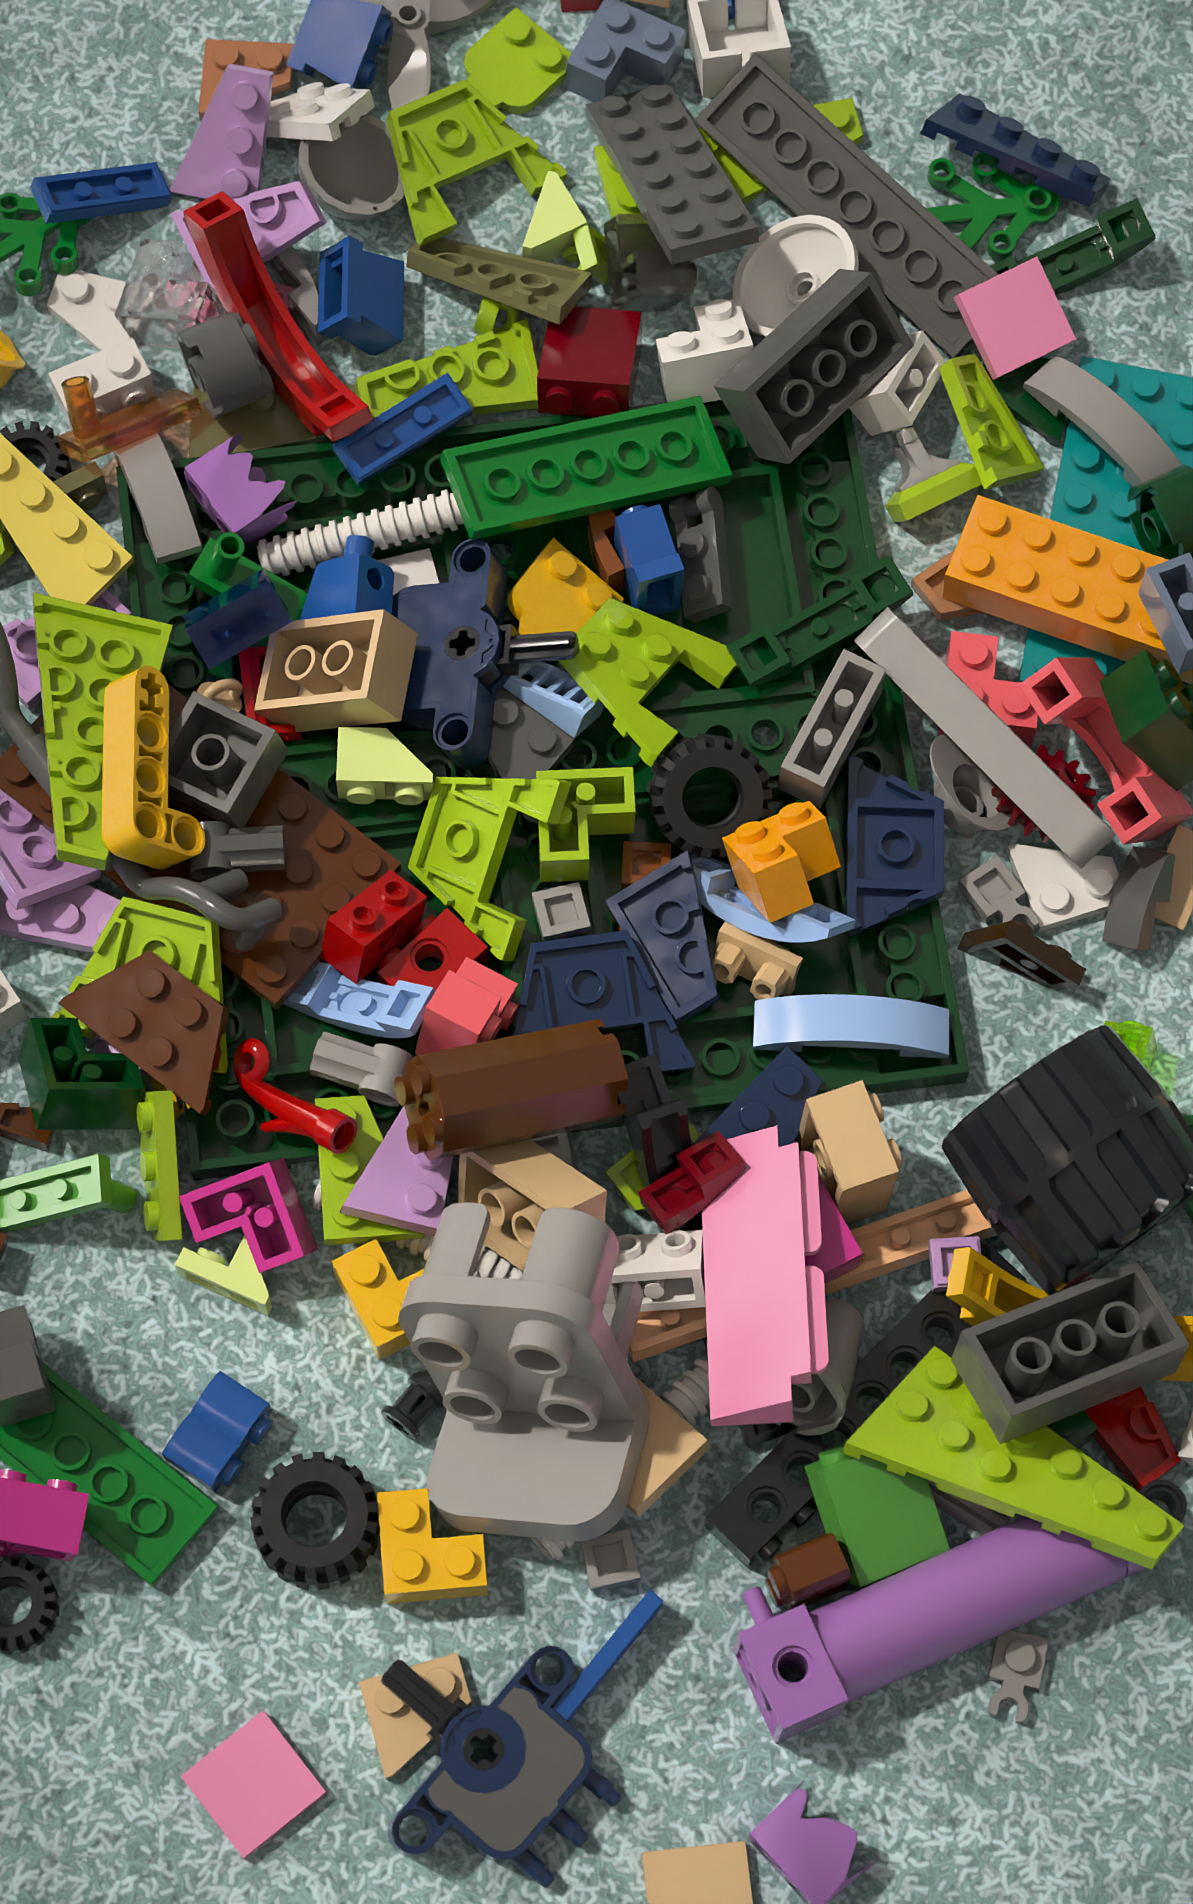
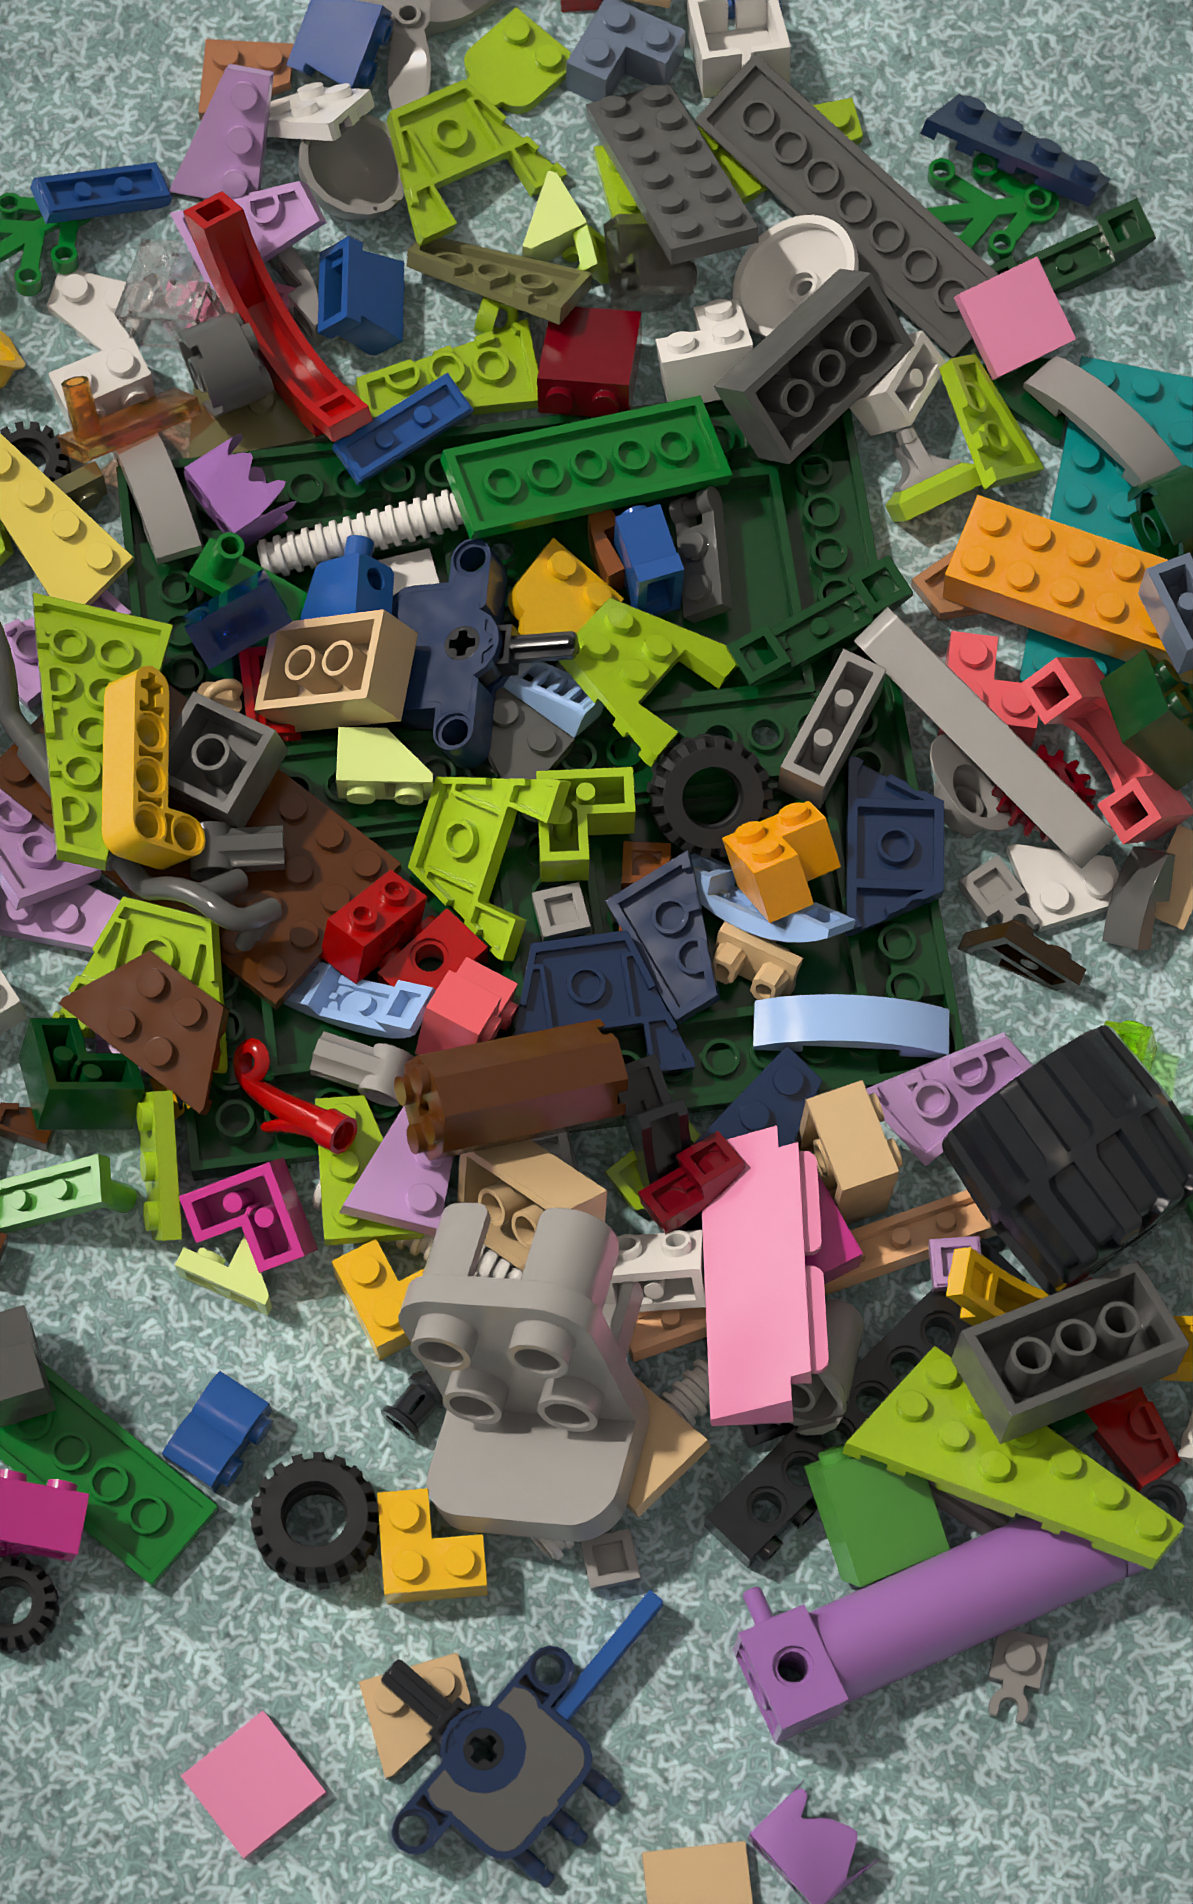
(808, 1573): reddish brown brick -> none
(938, 1095): none -> lavender wing

